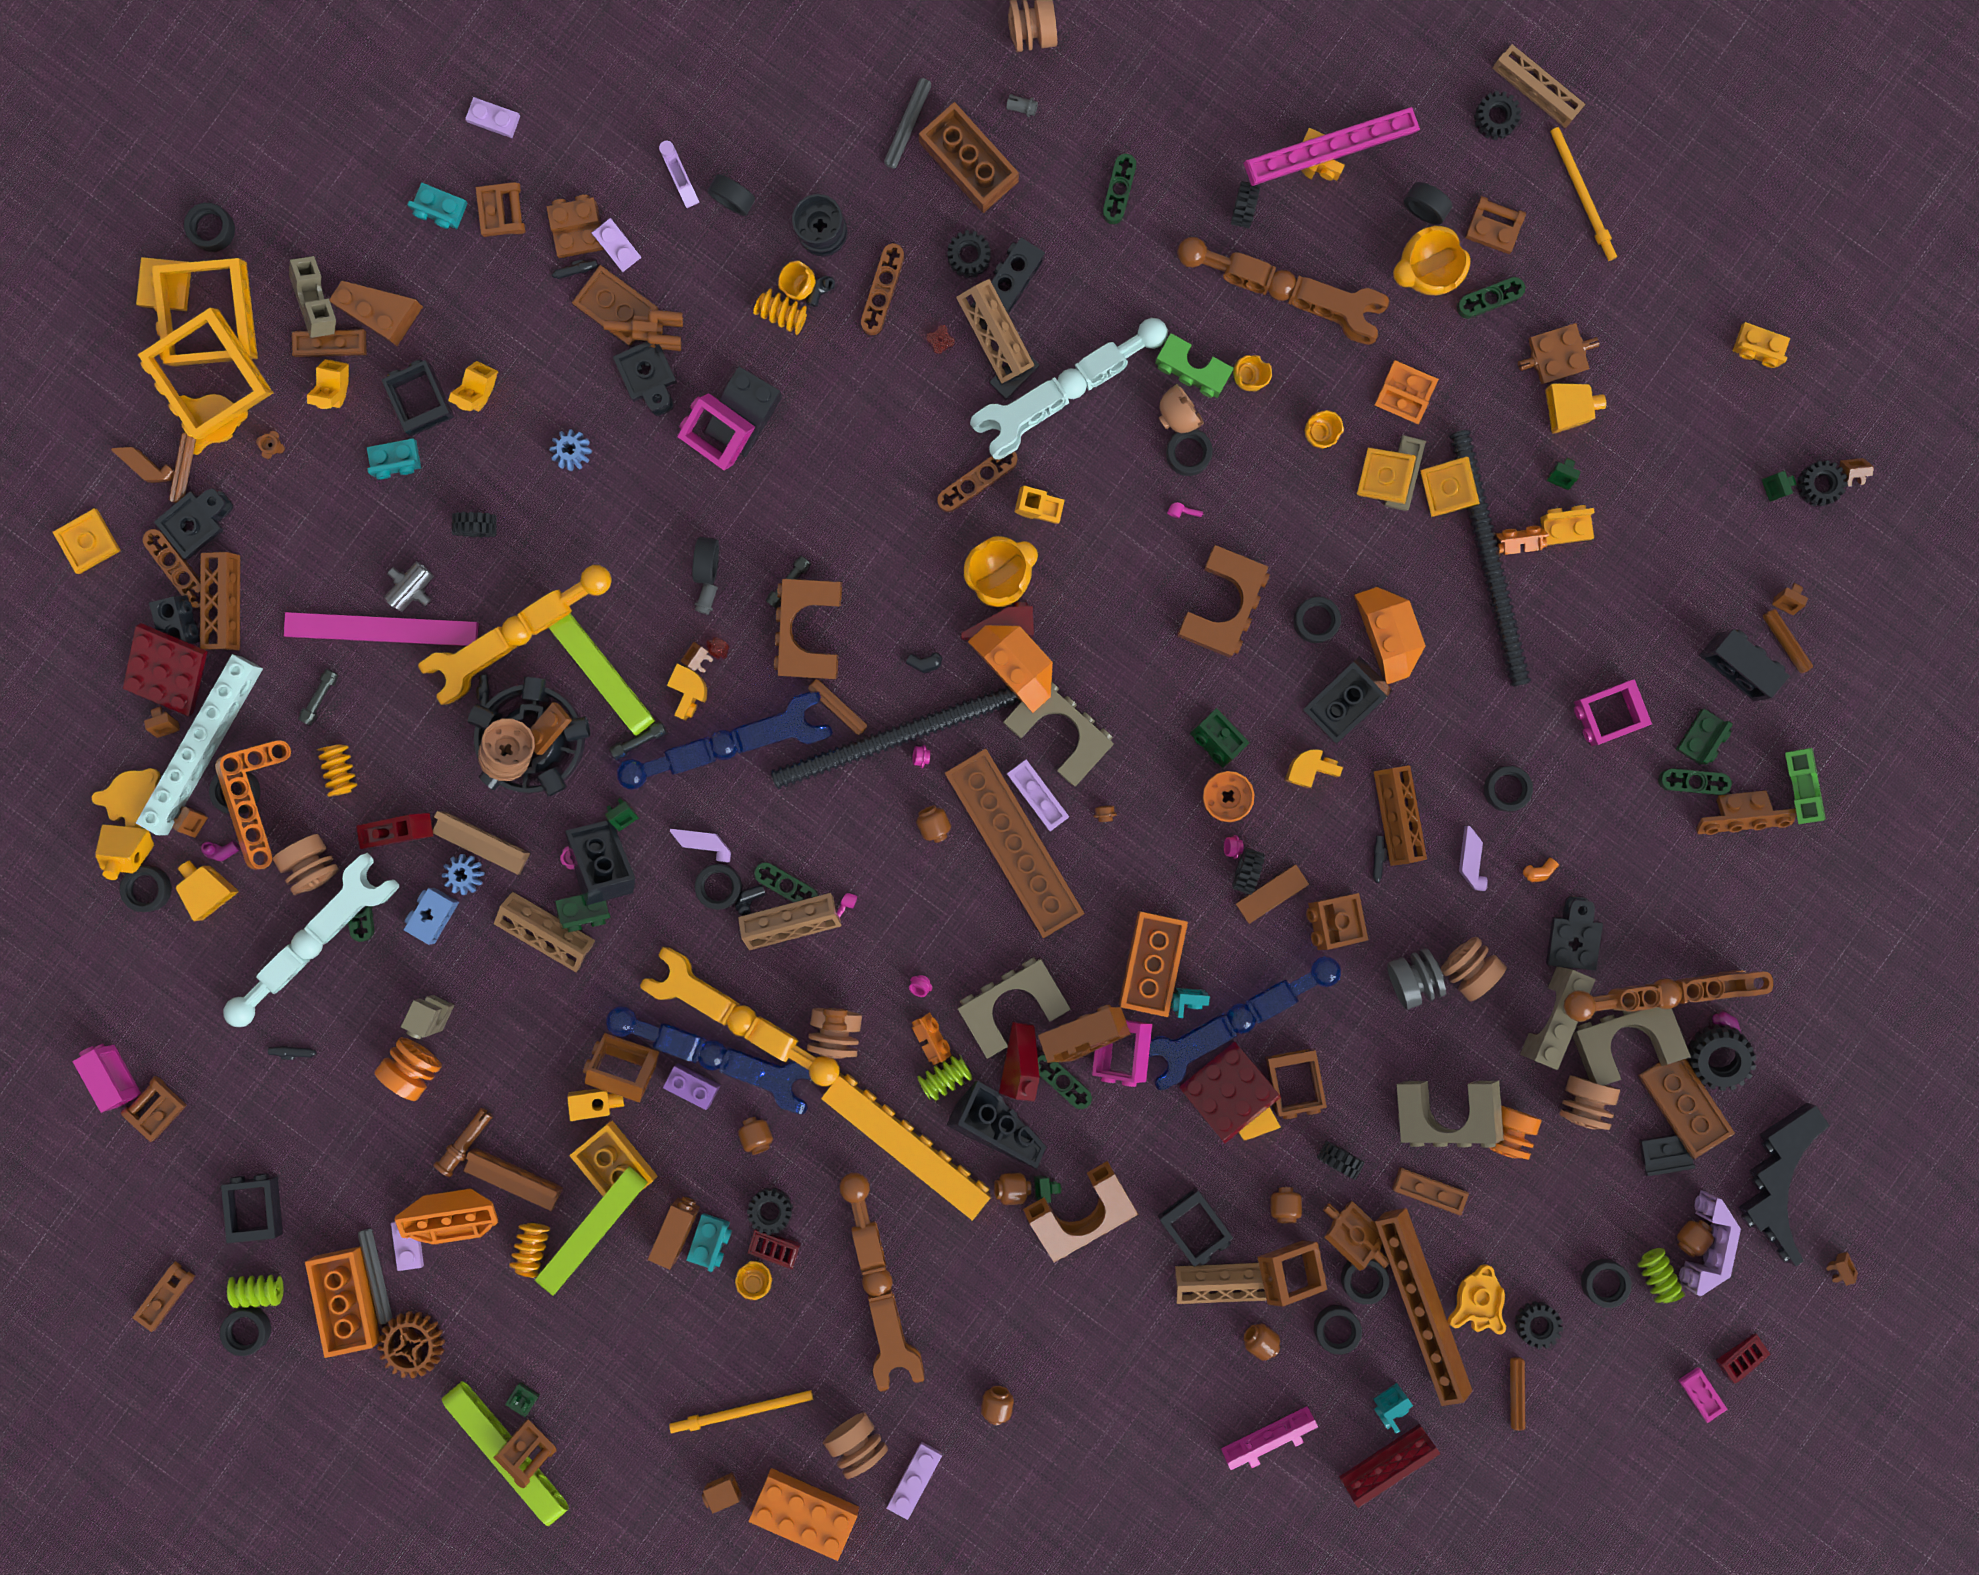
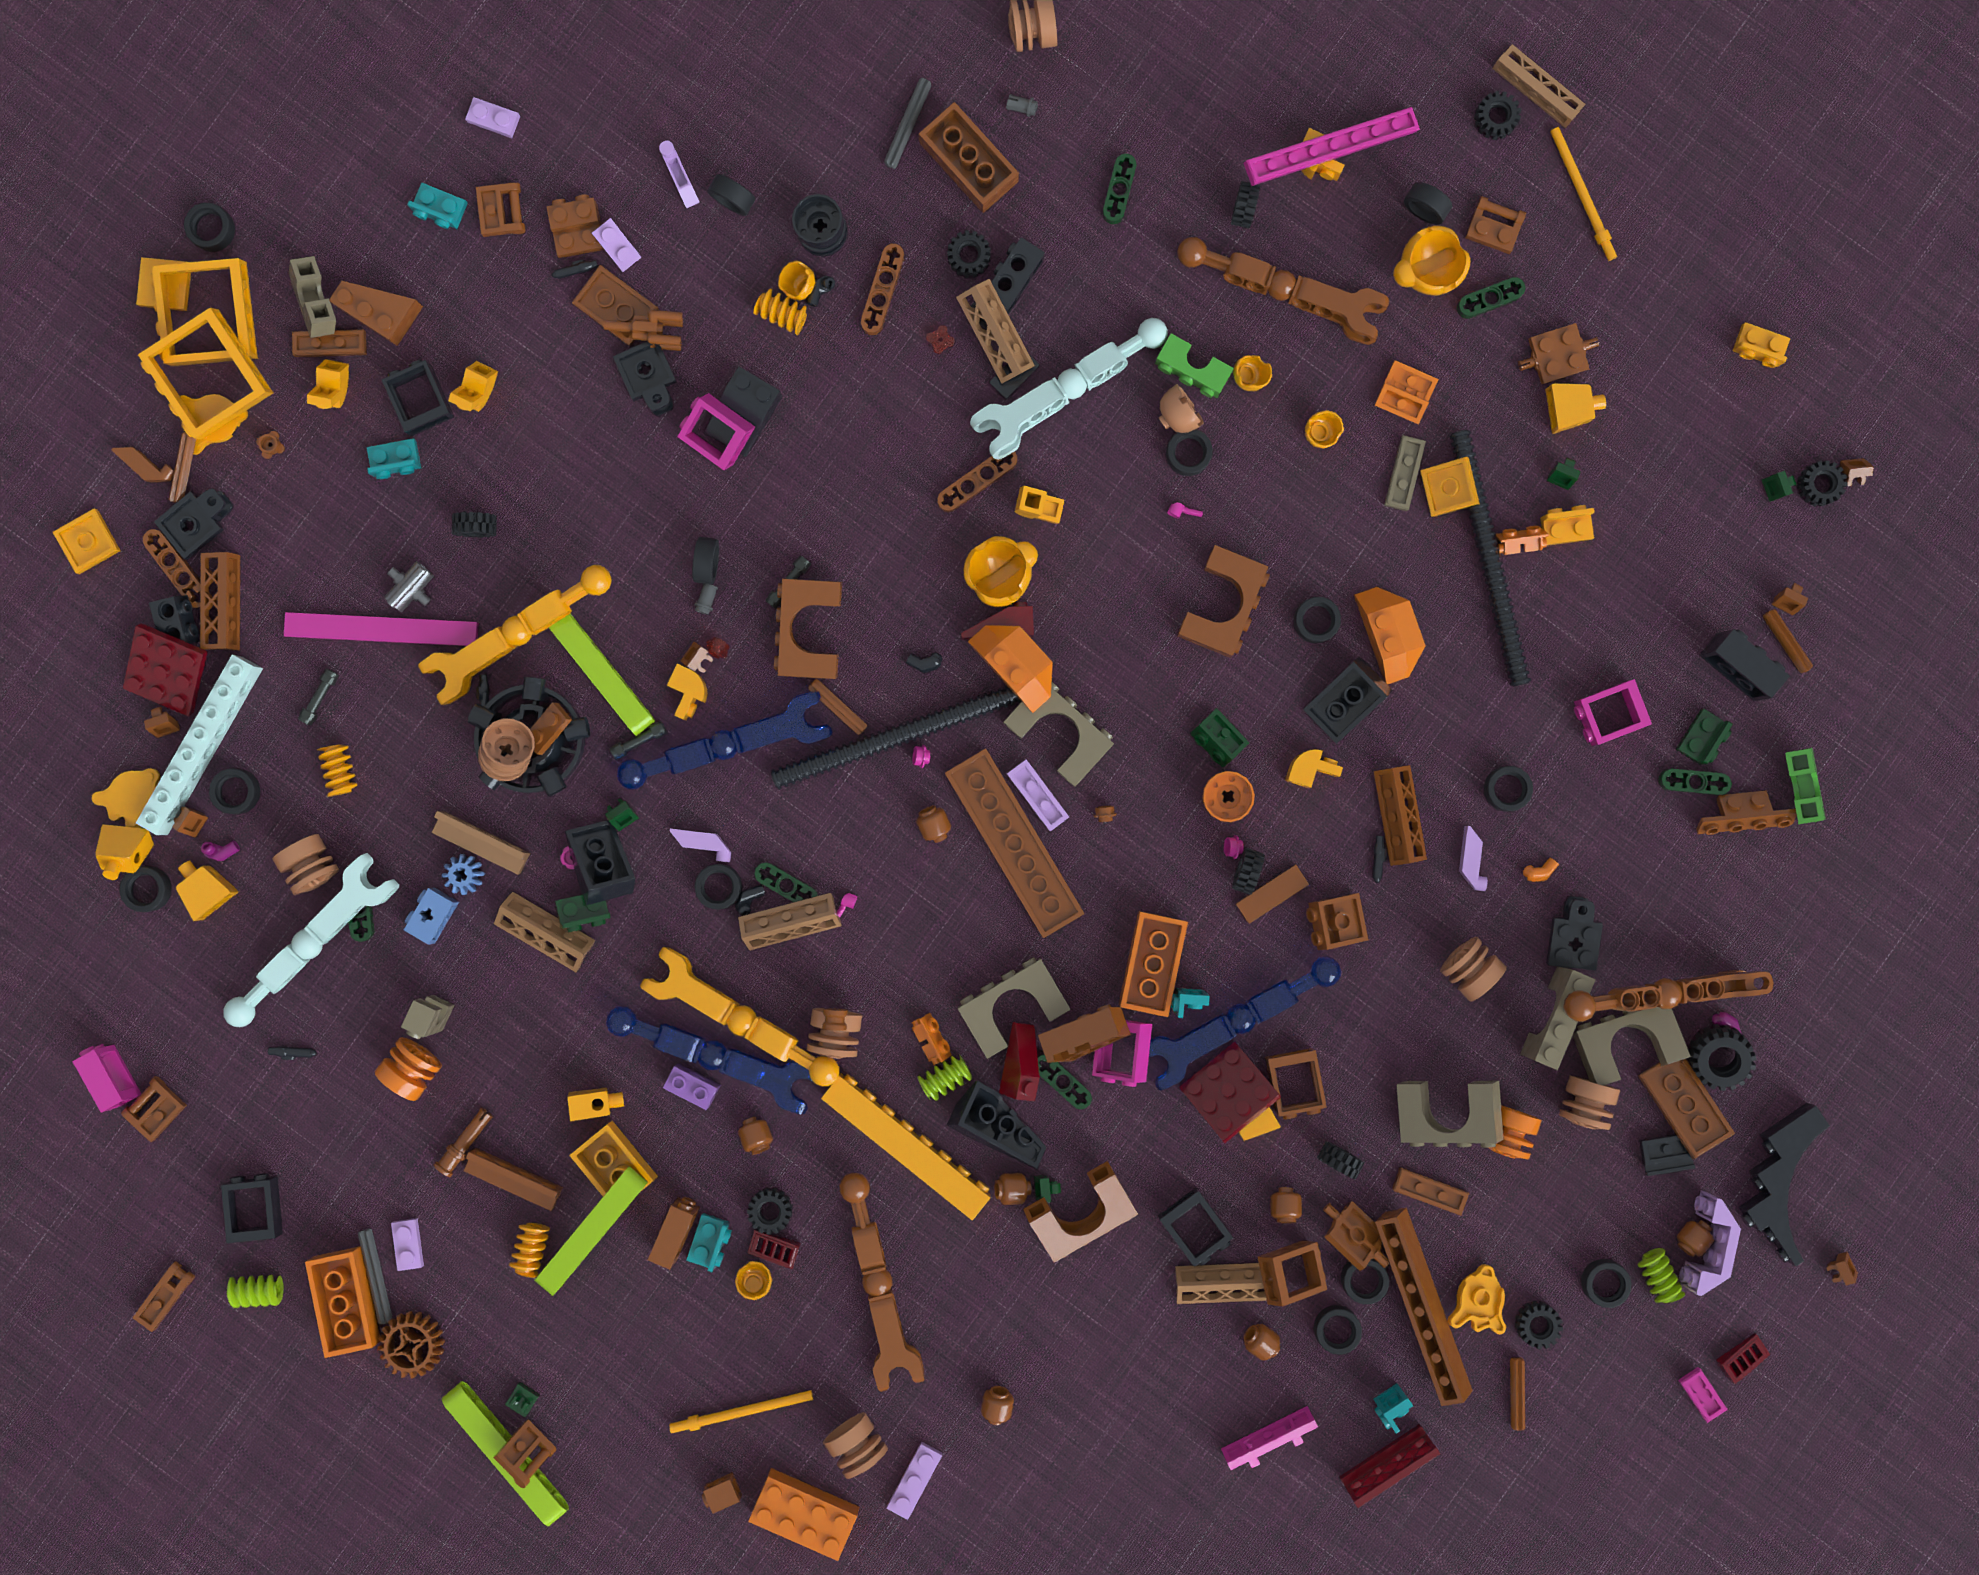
(228, 1339): black tyre -> none
(246, 797): orange beam -> none
(395, 830): dark red slope -> none
(447, 1217): orange wedge -> none
(564, 457): medium blue gear -> none
(627, 1051): dark orange window -> none
(920, 985): dark pink plate -> none
(1386, 475): light orange tile -> none
(1422, 976): dark grey wheel -> none

